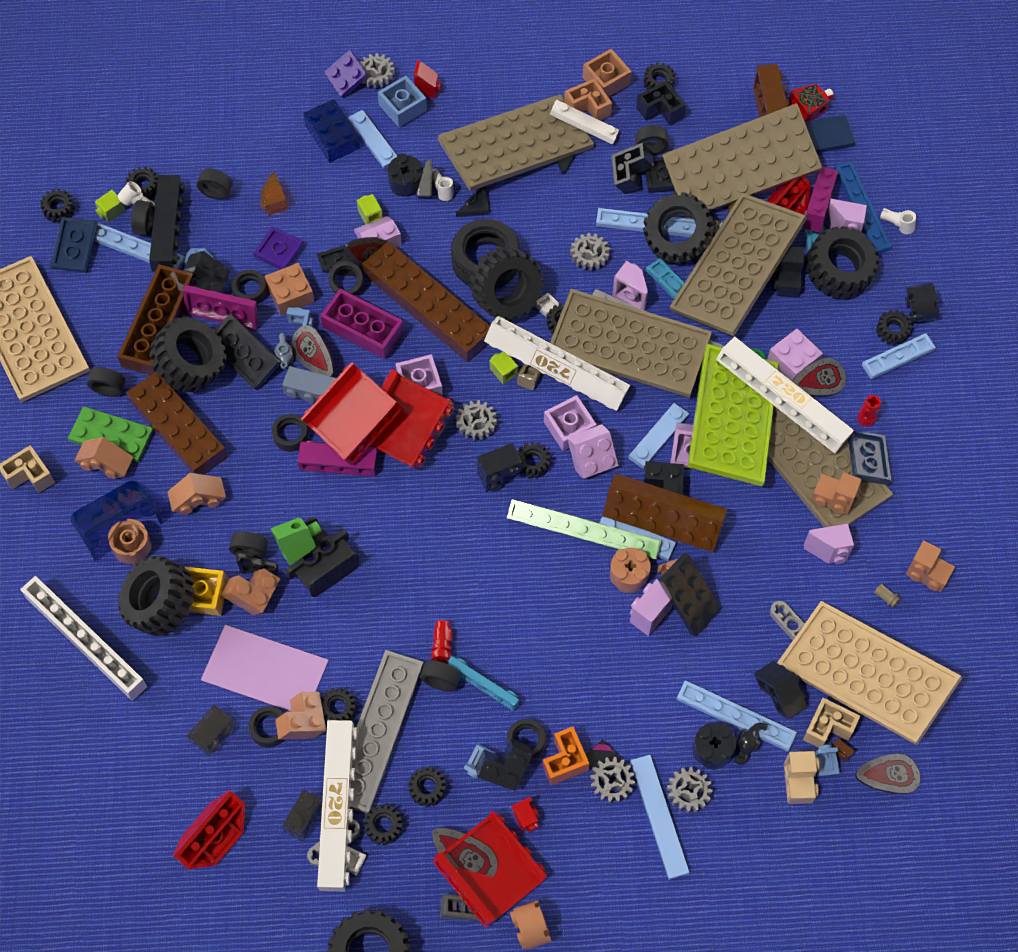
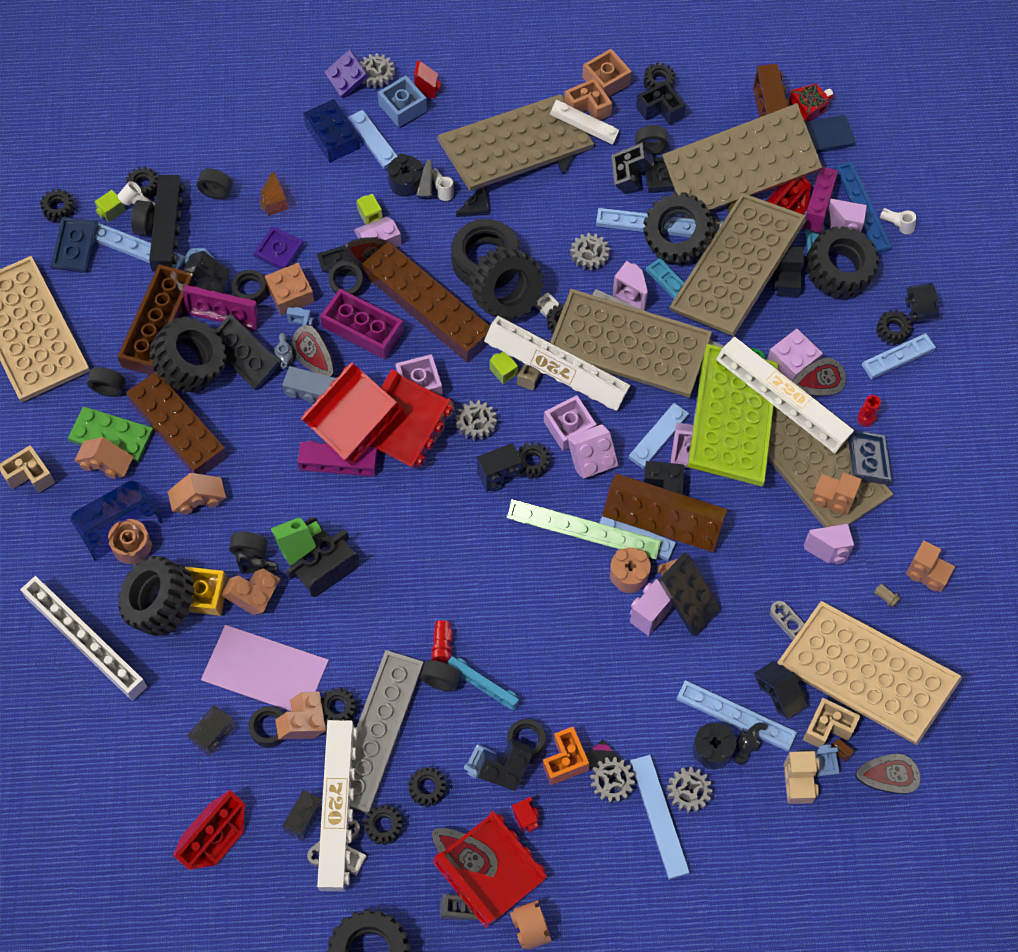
(289, 419): black tyre -> none

